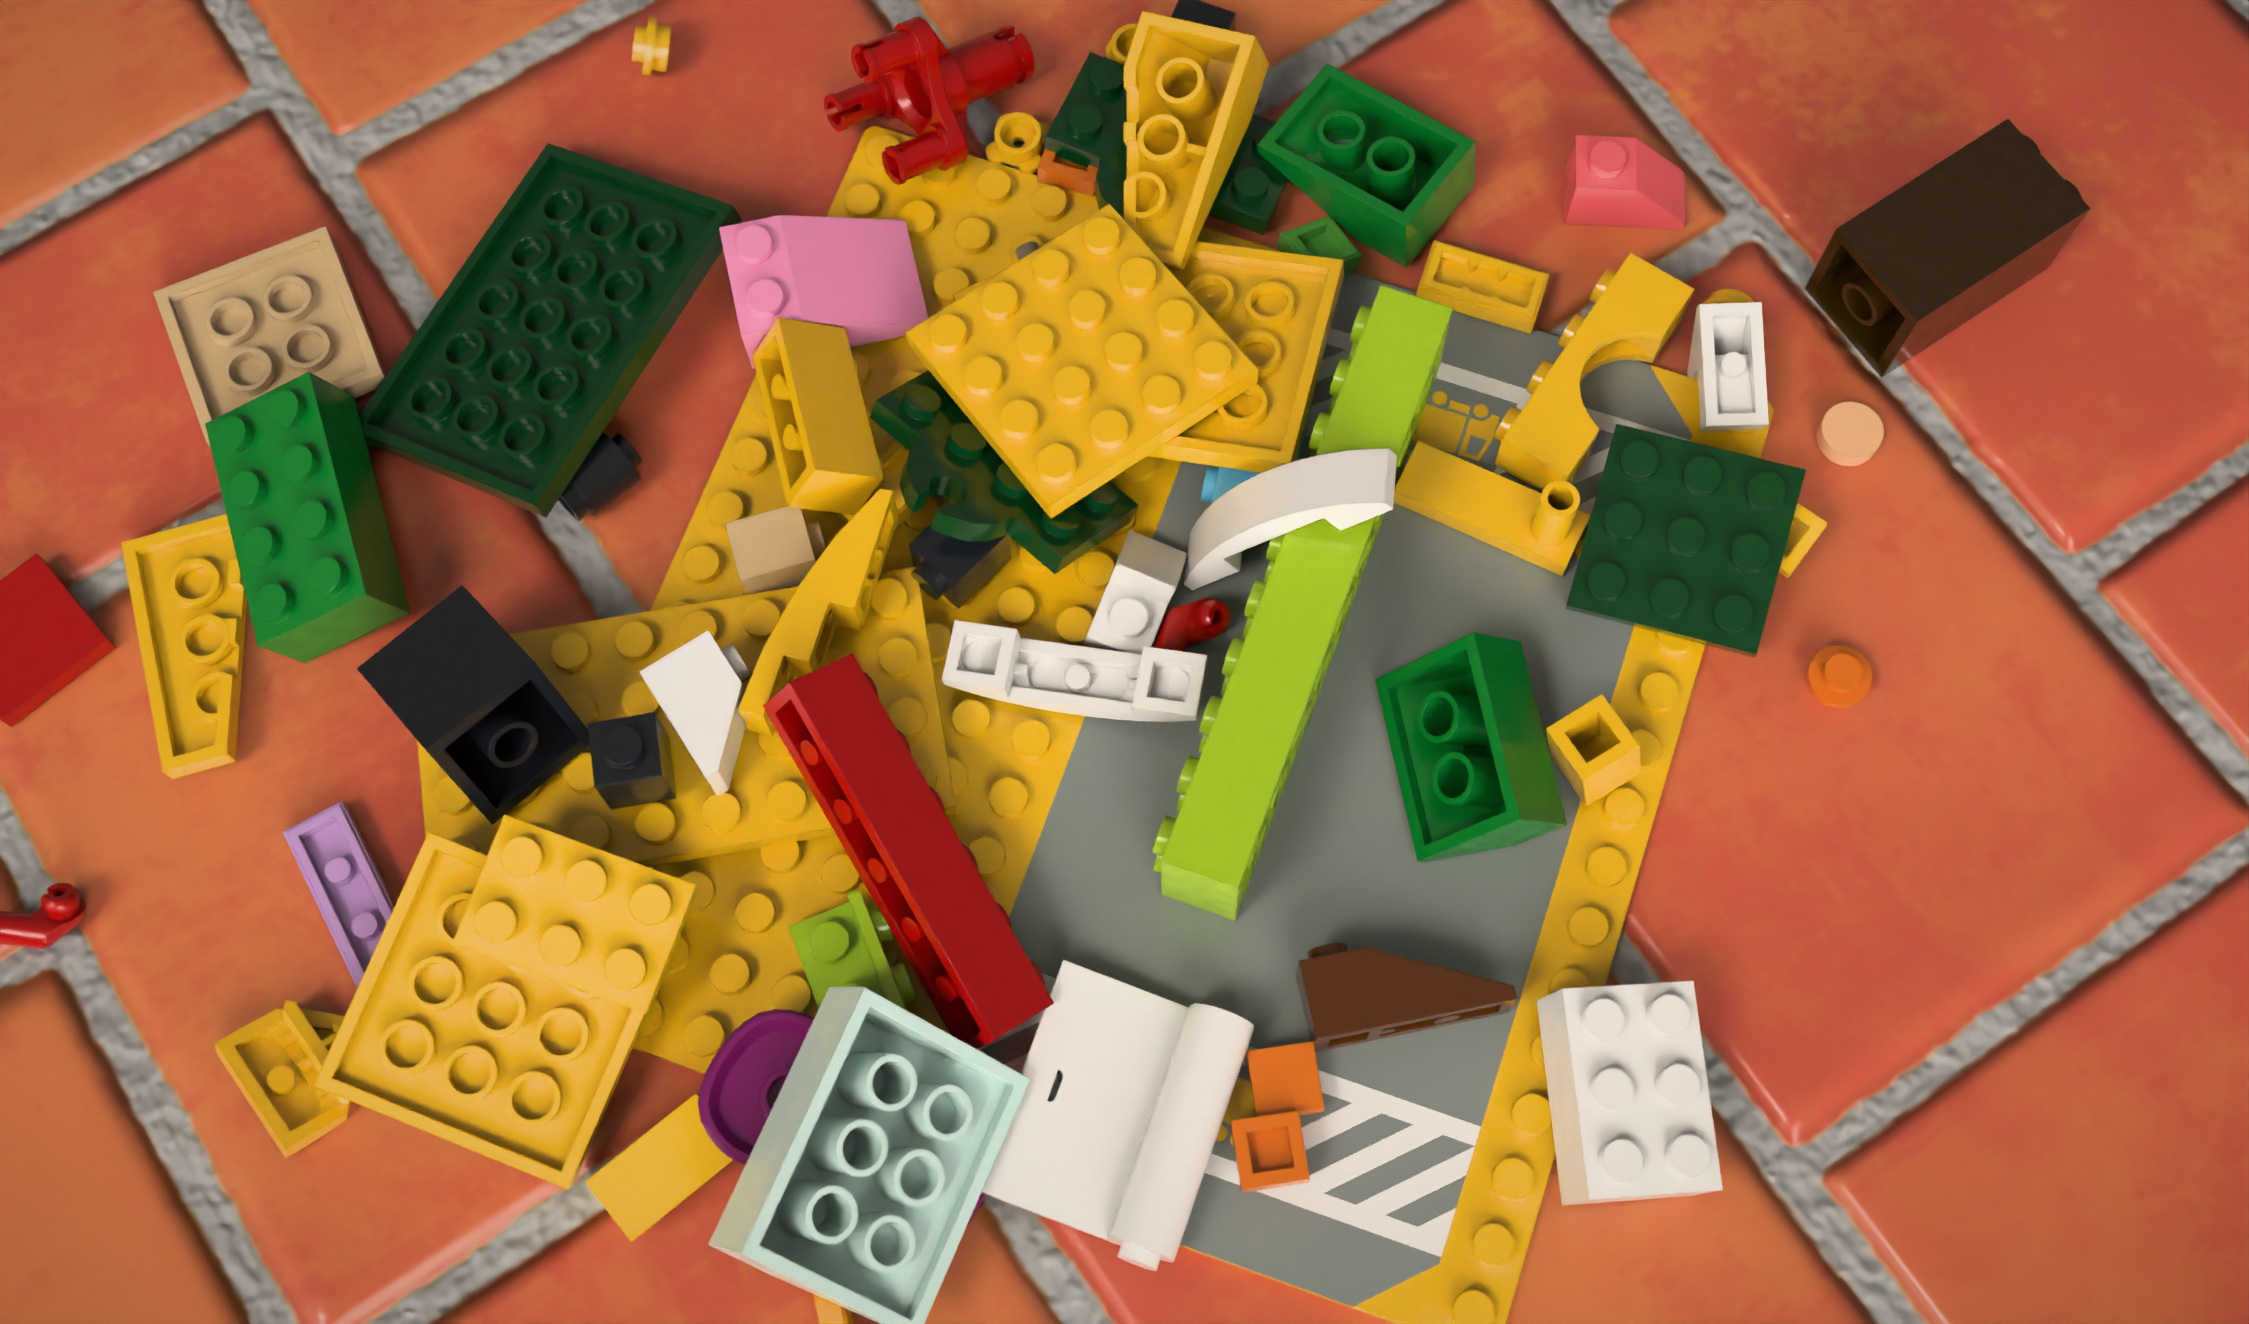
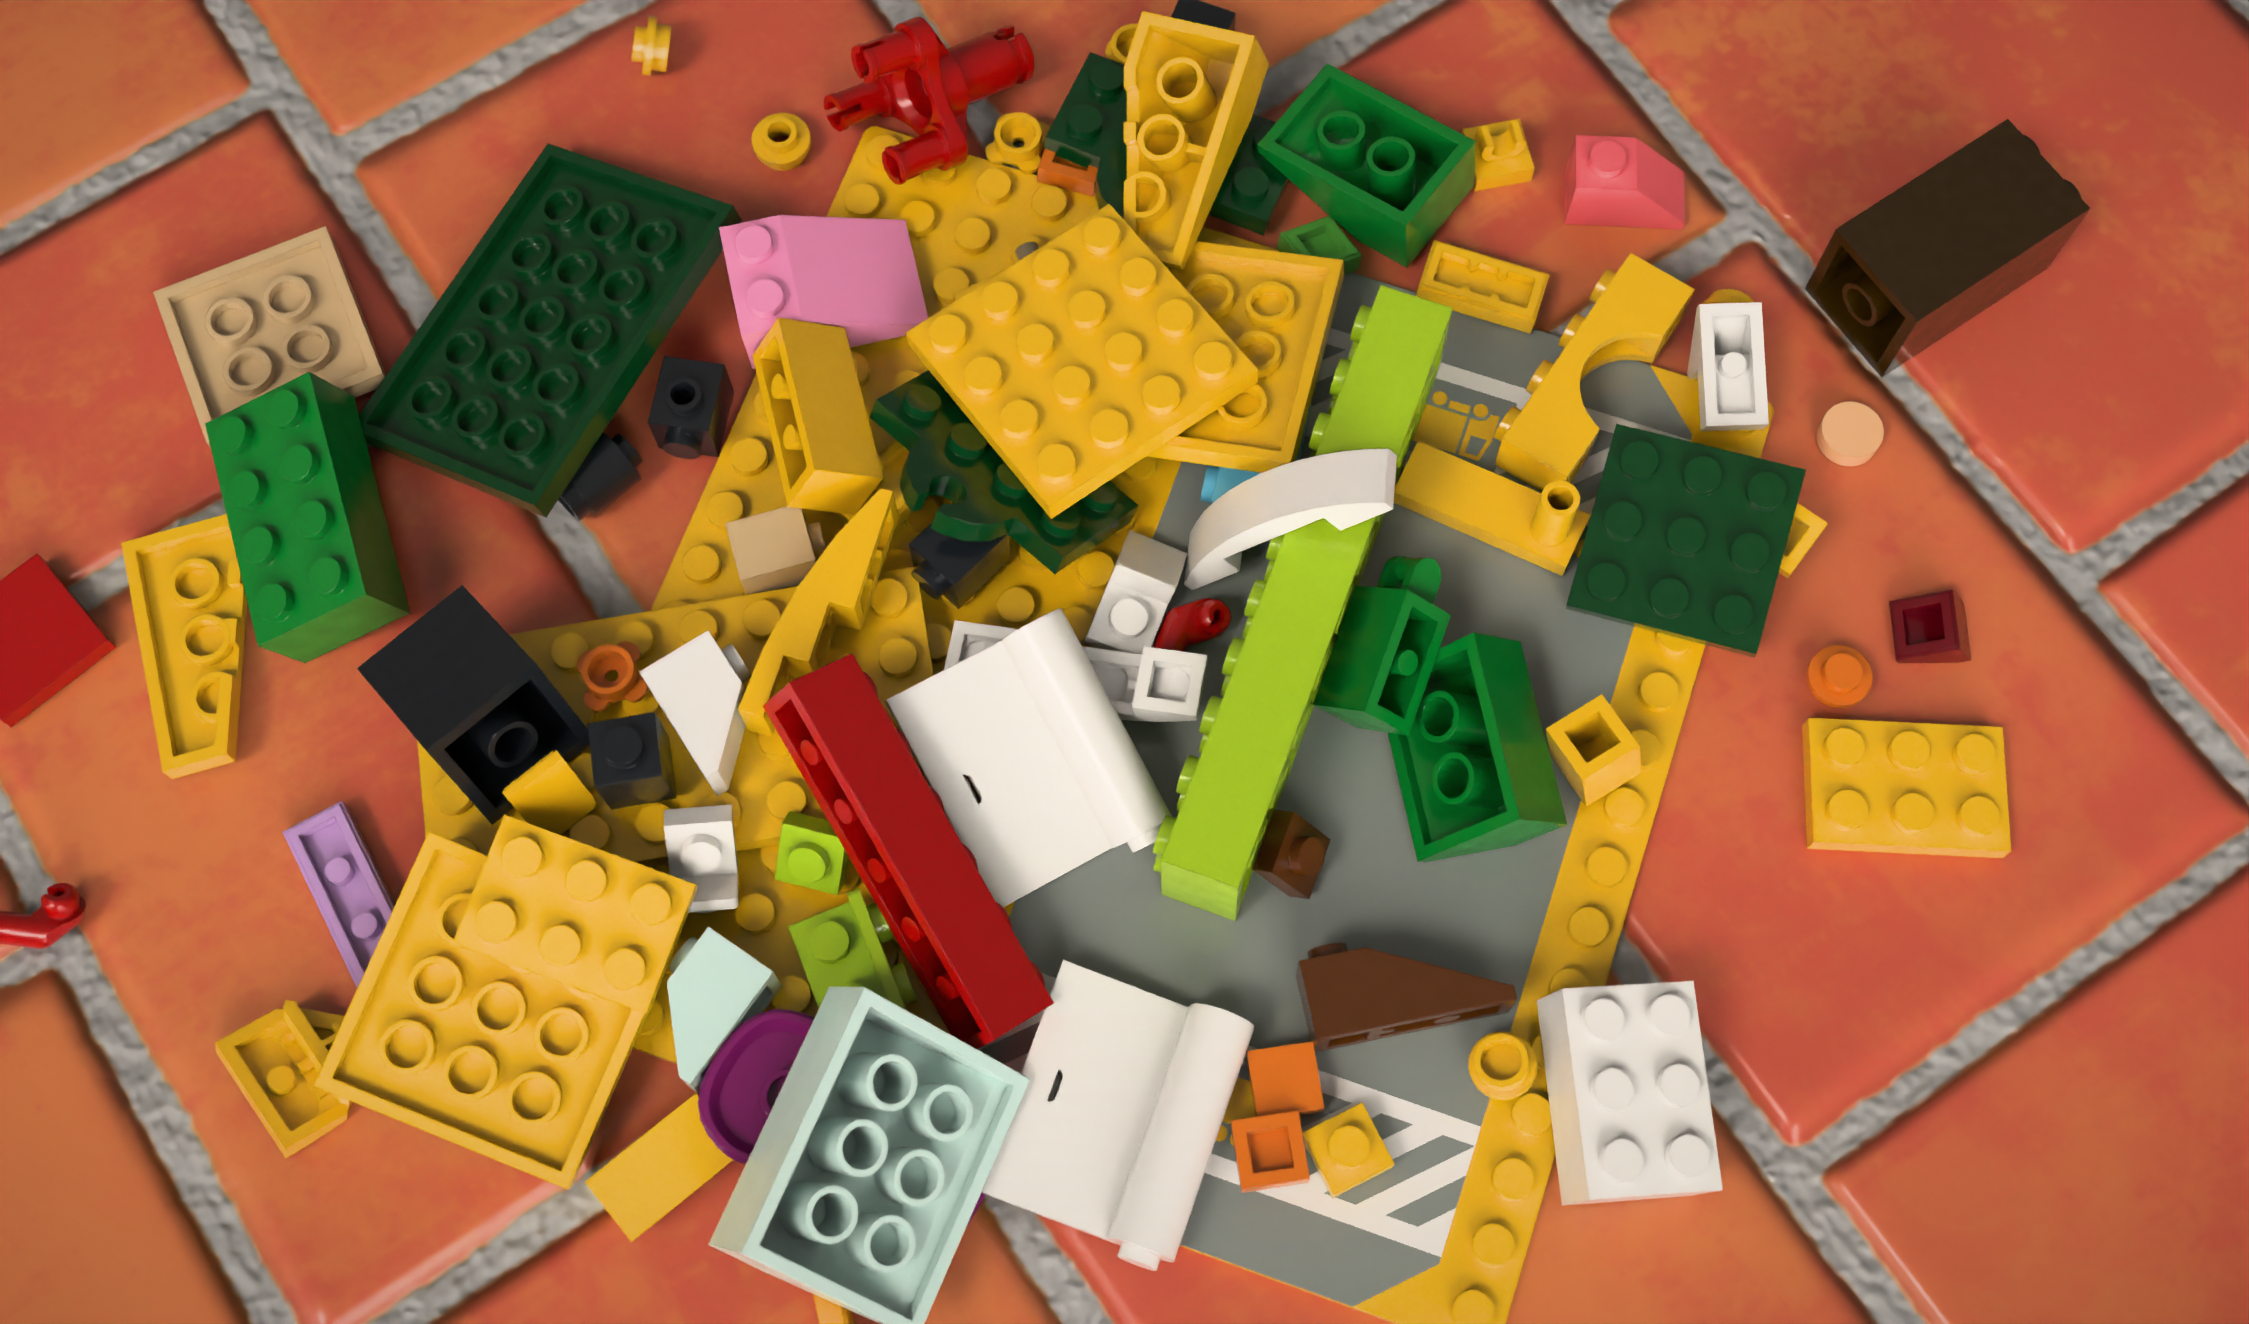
(550, 795): none -> yellow slope
(600, 661): none -> orange plate
(691, 407): none -> black brick
(705, 854): none -> white bracket
(710, 997): none -> light aqua slope
(785, 154): none -> yellow plate
(811, 854): none -> lime plate
(1041, 753): none -> white door
(1291, 854): none -> reddish brown plate
(1347, 1150): none -> yellow plate
(1386, 648): none -> green brick
(1500, 155): none -> yellow tile
(1502, 1065): none -> yellow plate
(1905, 788): none -> yellow plate
(1930, 629): none -> dark red slope

